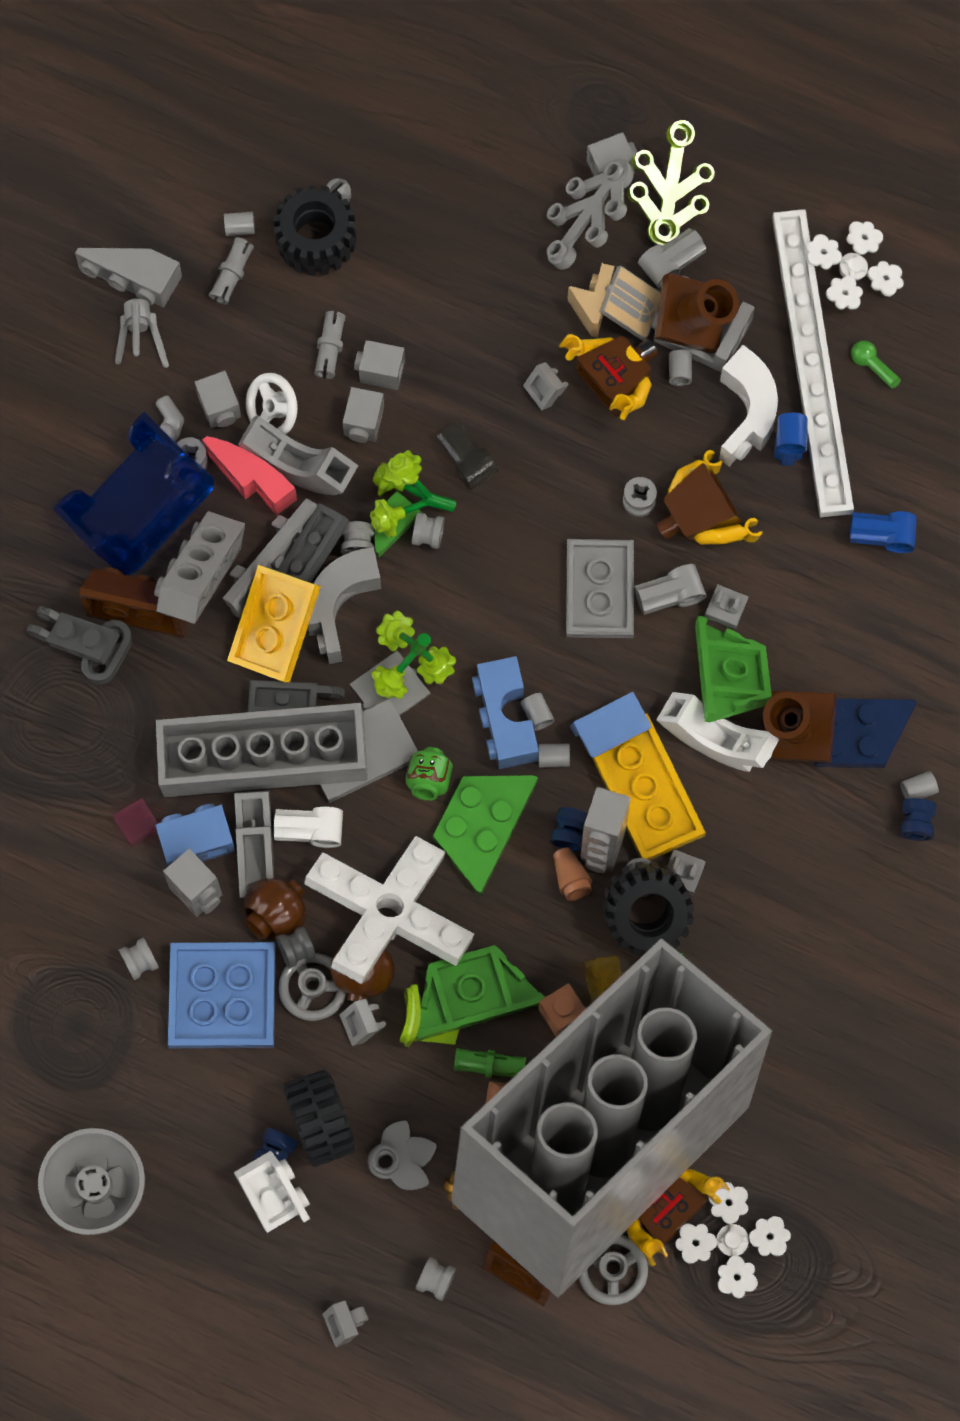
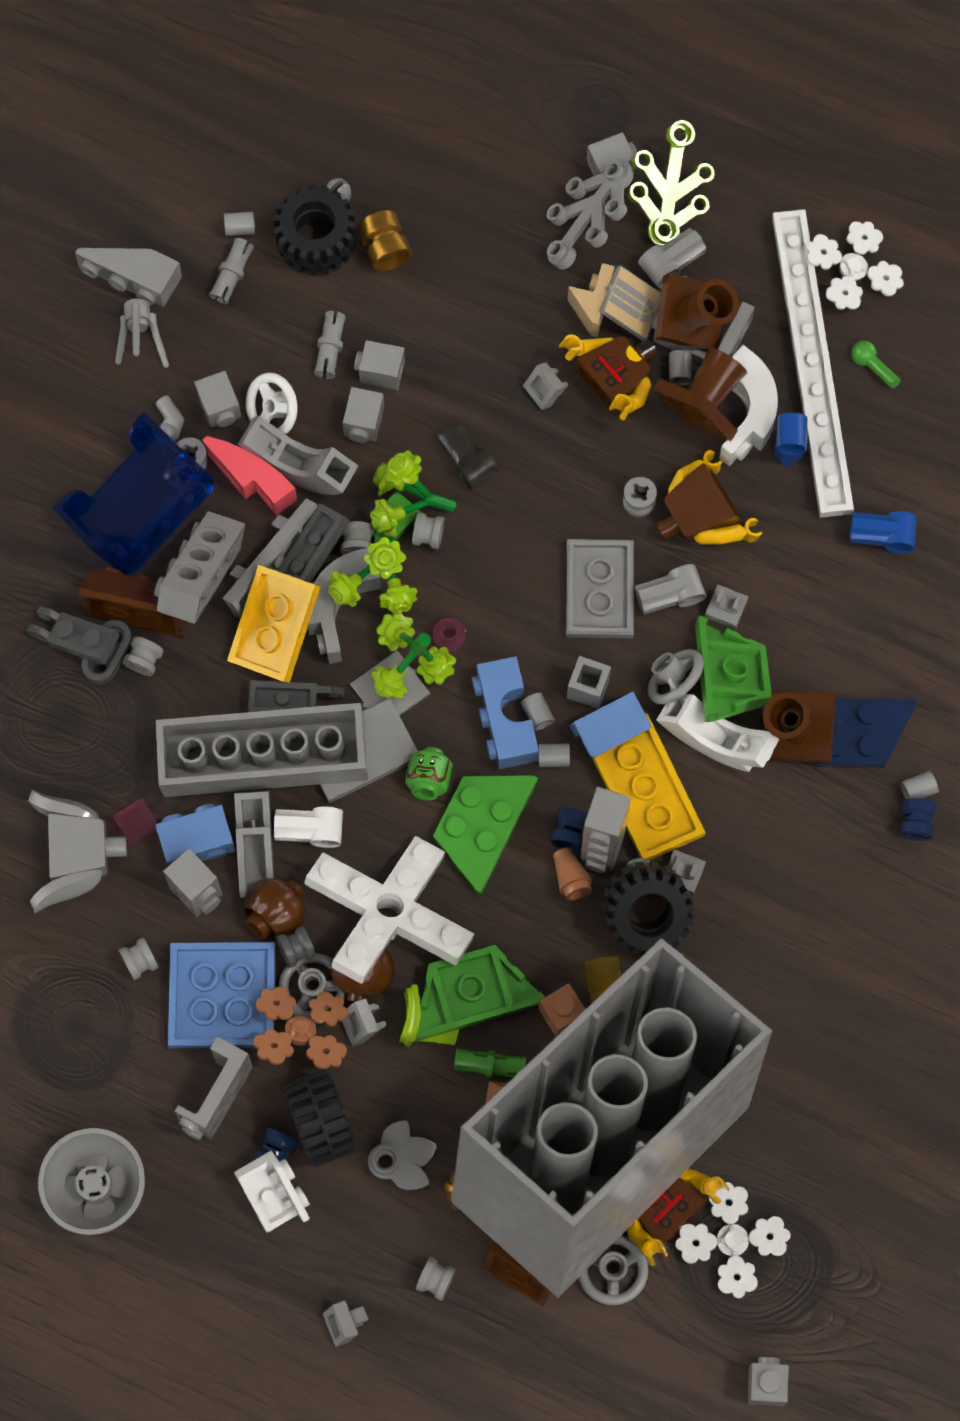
(75, 849): none -> light grey torso
(143, 656): none -> light grey wheel
(223, 1093): none -> light grey panel
(300, 1029): none -> nougat plant
(384, 559): none -> lime plant
(385, 245): none -> pearl gold wheel
(451, 643): none -> clear pink plate
(588, 682): none -> light grey brick
(671, 670): none -> light grey piece
(705, 394): none -> reddish brown plant
(768, 1382): none -> light grey brick

